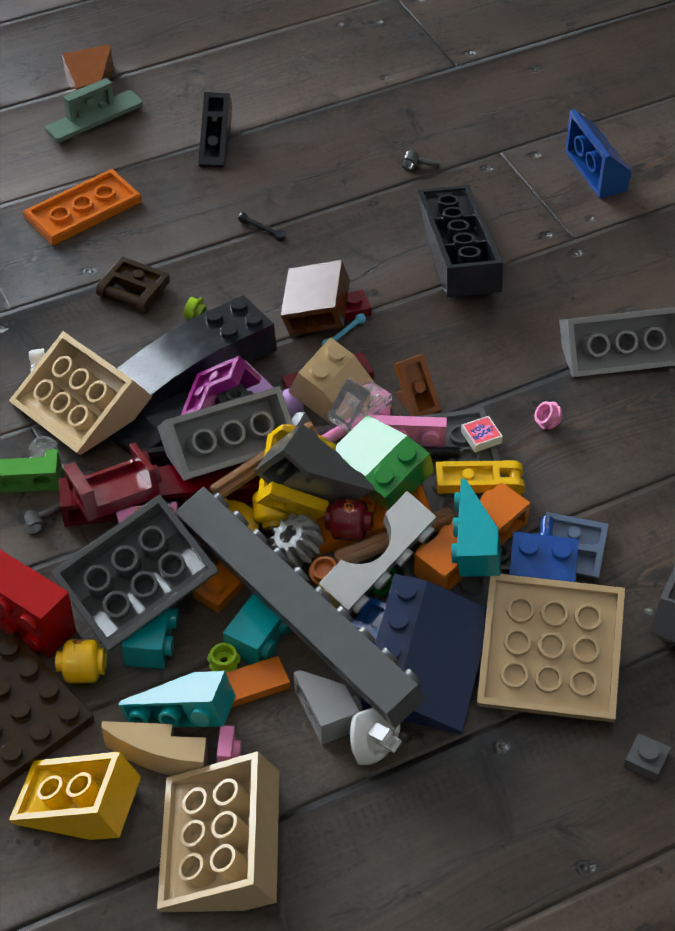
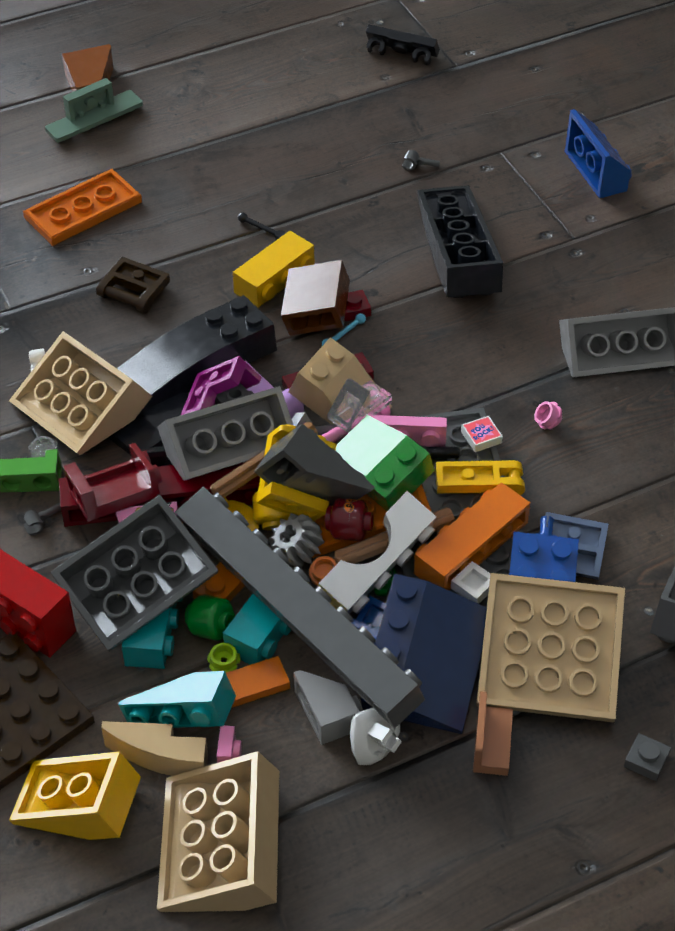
(81, 661): yellow head -> none
(194, 307): lime plate -> none
(209, 616): none -> green head
(215, 129): black slope -> none
(268, 270): none -> yellow brick
(402, 42): none -> black plate
(417, 387): dark orange slope -> none
(472, 583): none -> white plate
(477, 536): teal slope -> none
(492, 738): none -> nougat panel

